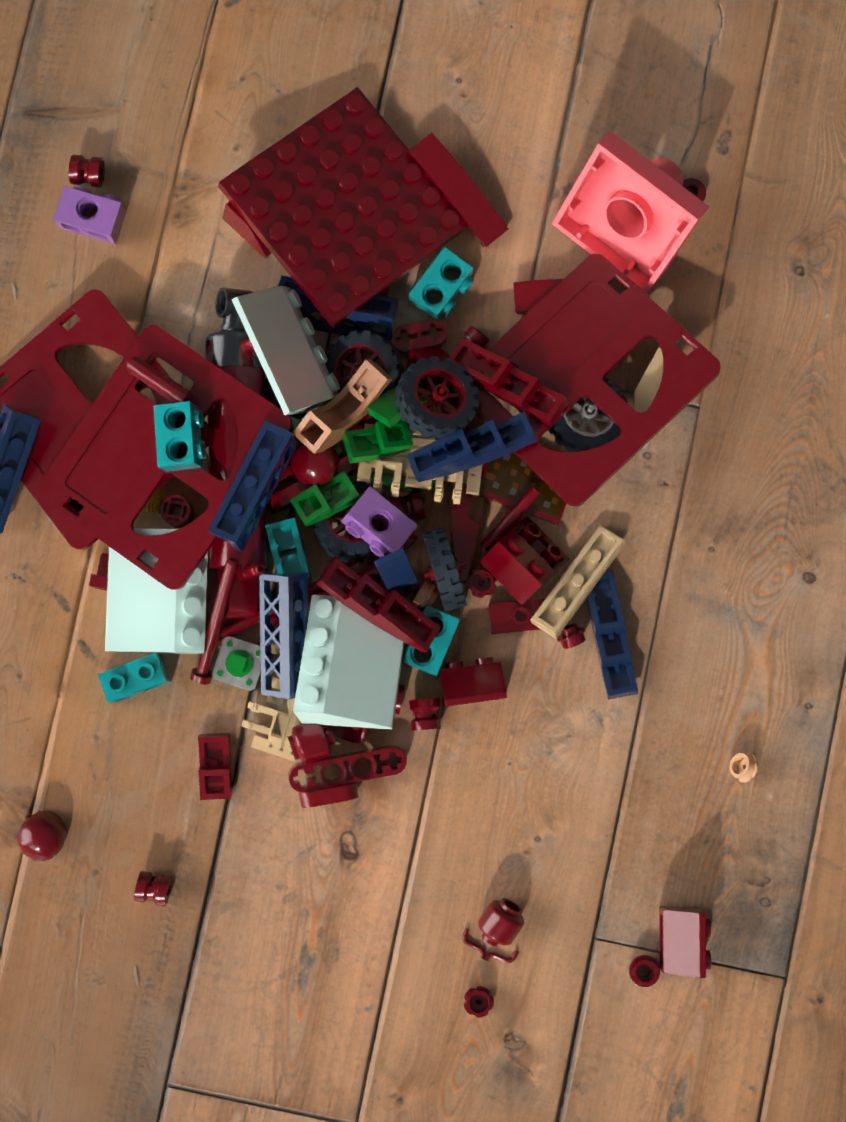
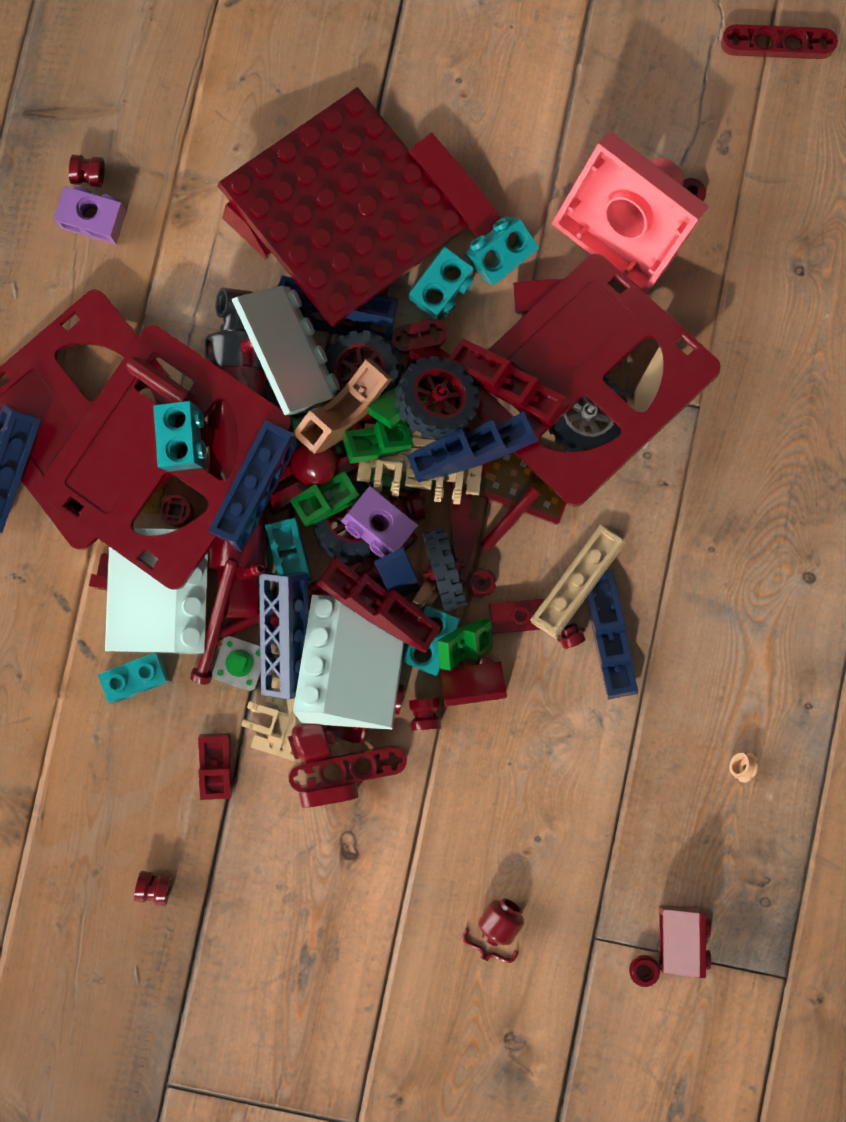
(42, 836): dark red hair -> none
(467, 641): none -> green slope
(476, 337): dark red plate -> none
(479, 993): dark red plate -> none
(504, 256): none -> teal brick
(524, 560): dark red slope -> none
(778, 36): none -> dark red beam

